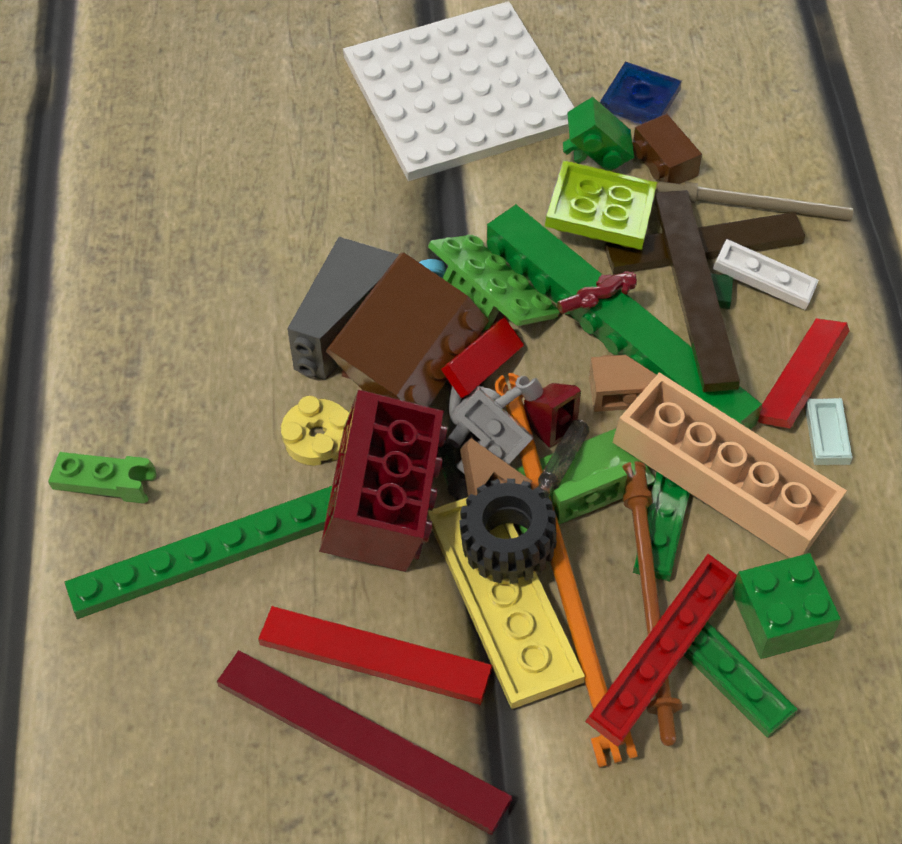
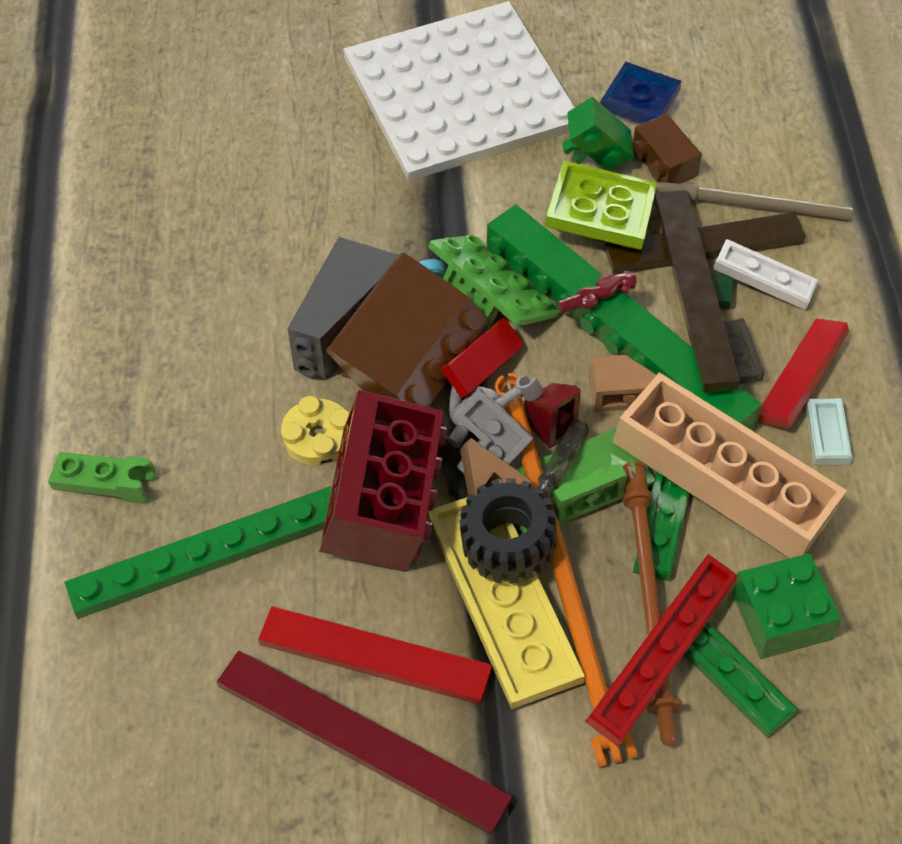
(744, 352): none -> clear smoke plate

